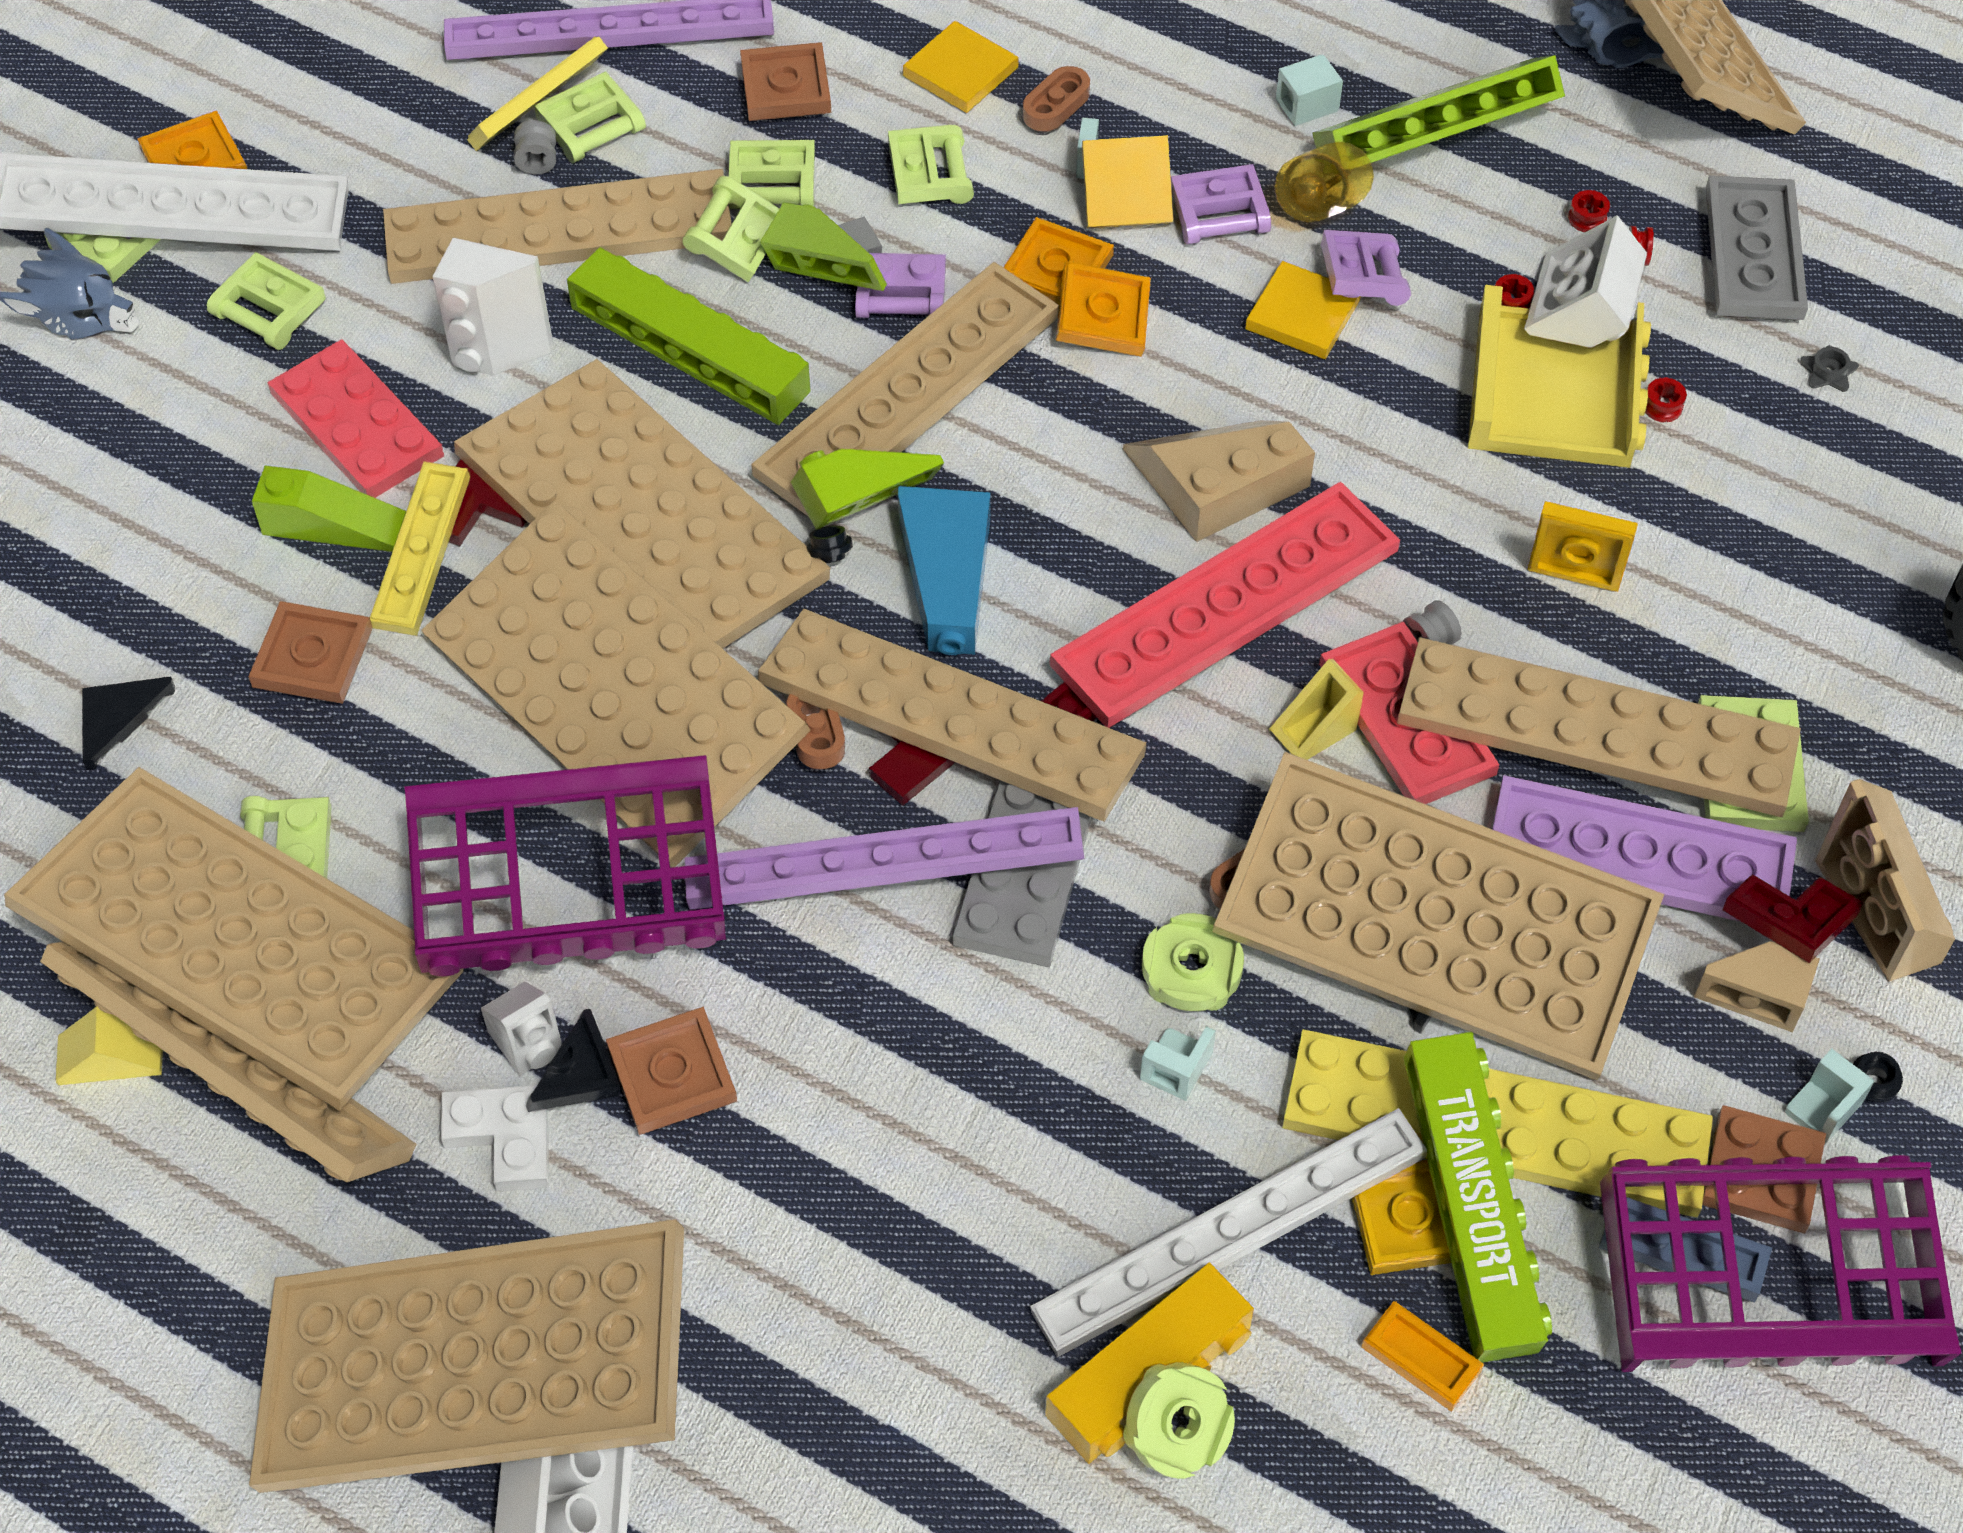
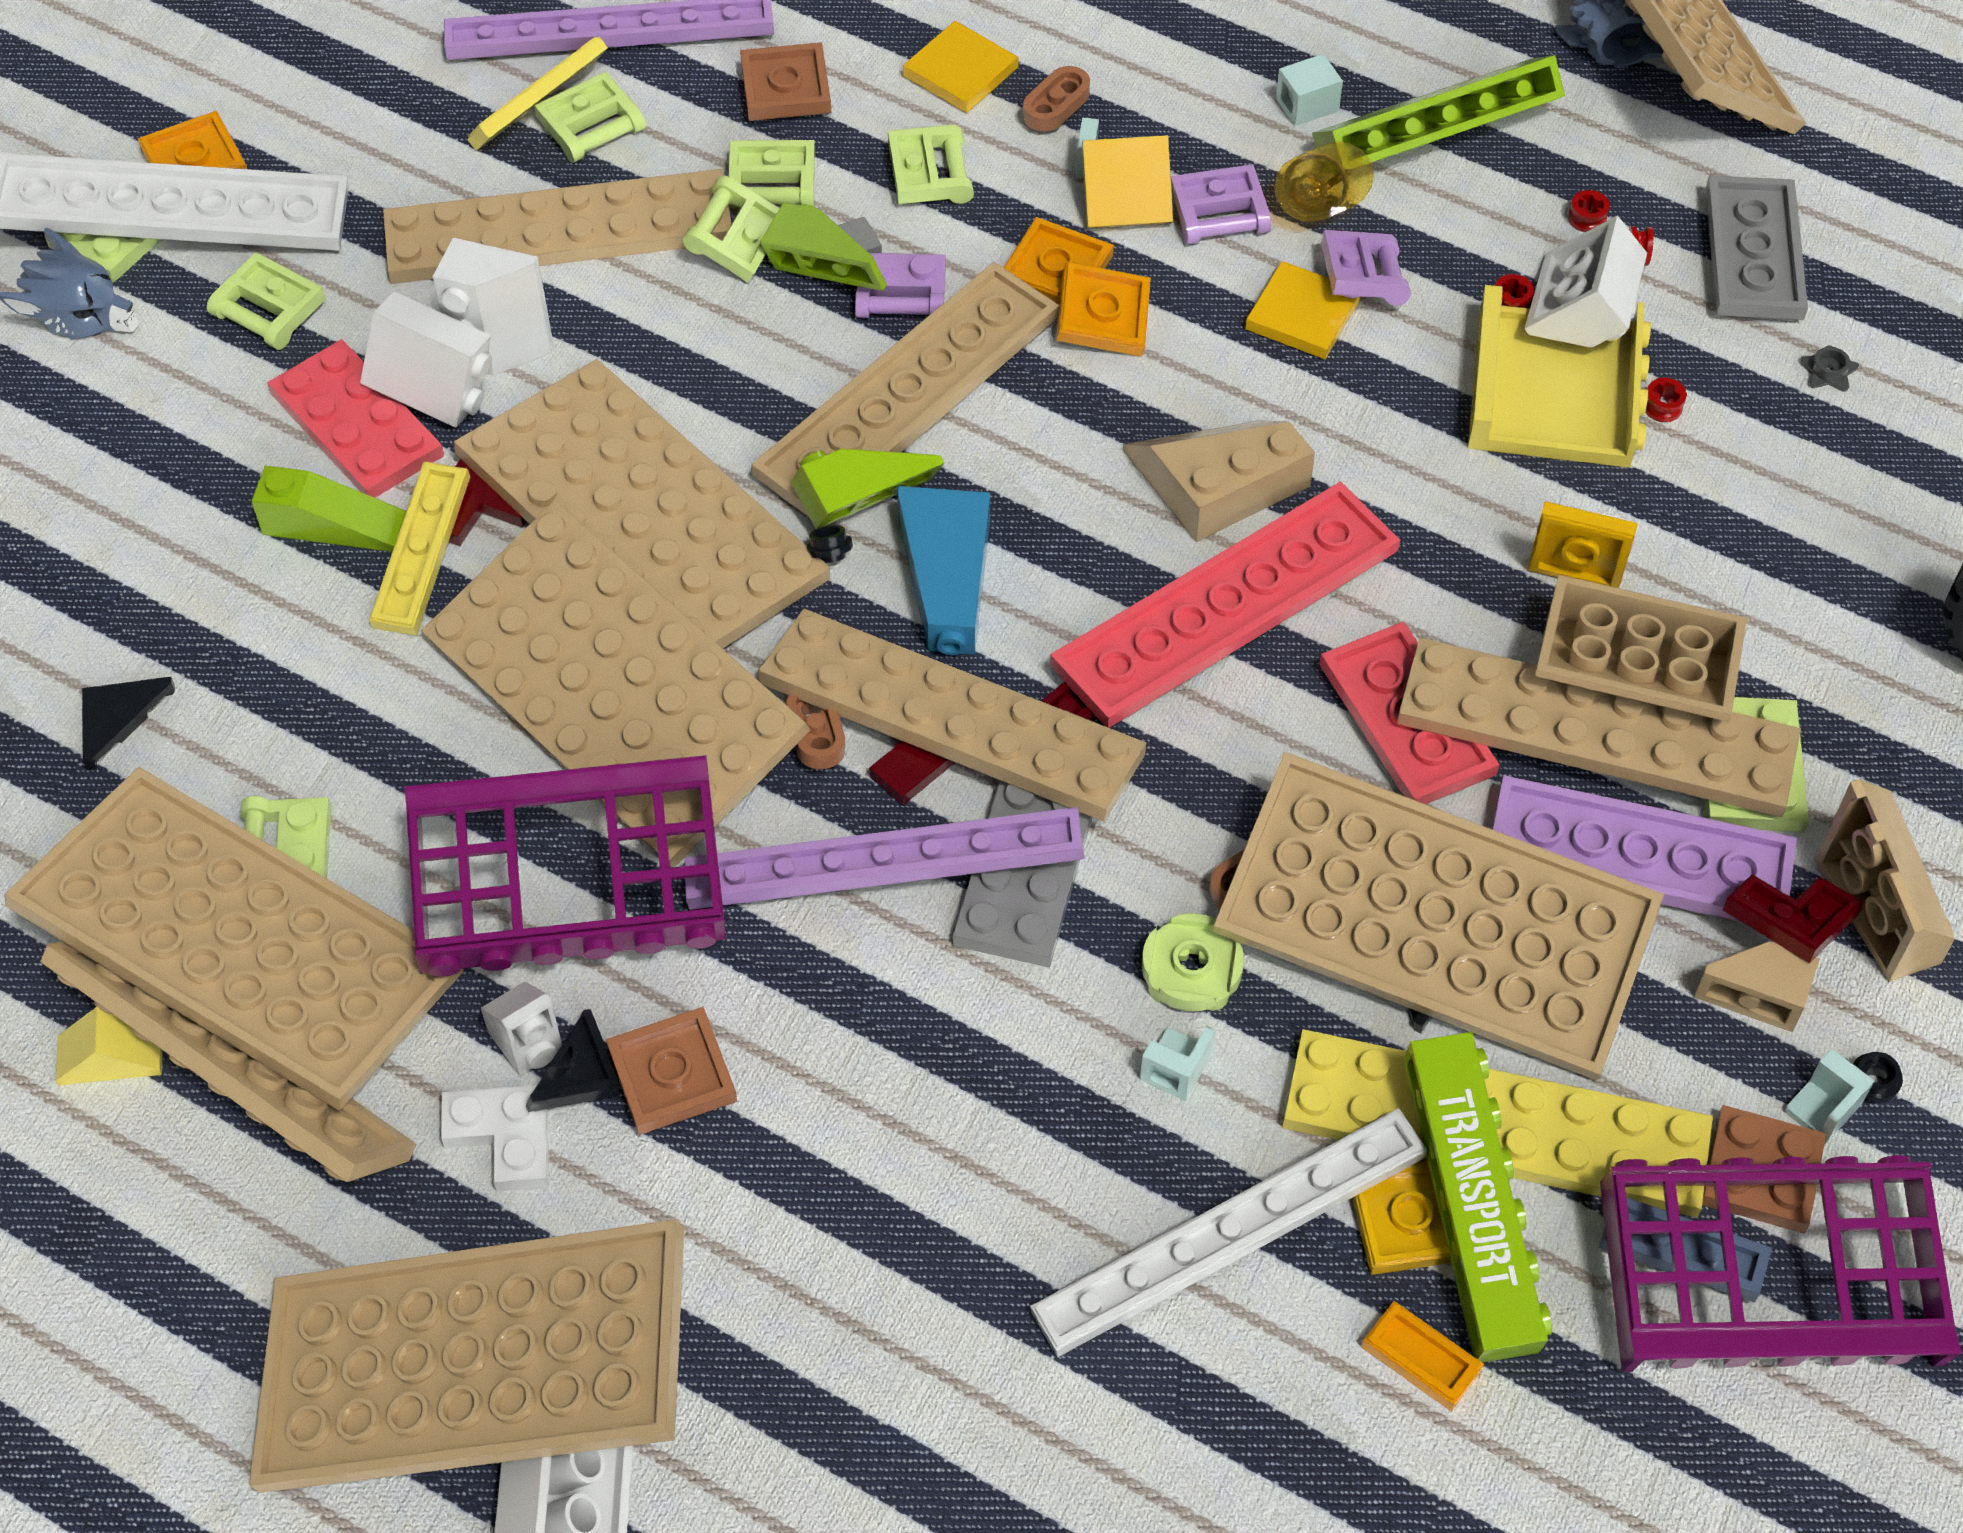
(310, 652): nougat plate -> none
(426, 359): none -> white brick
(535, 147): light grey wheel -> none
(689, 335): lime brick -> none
(1151, 1414): yellowish green plate -> none
(1186, 1327): yellow brick -> none
(1320, 713): light yellow slope -> none
(1435, 624): light grey wheel -> none
(1642, 647): none -> tan slope

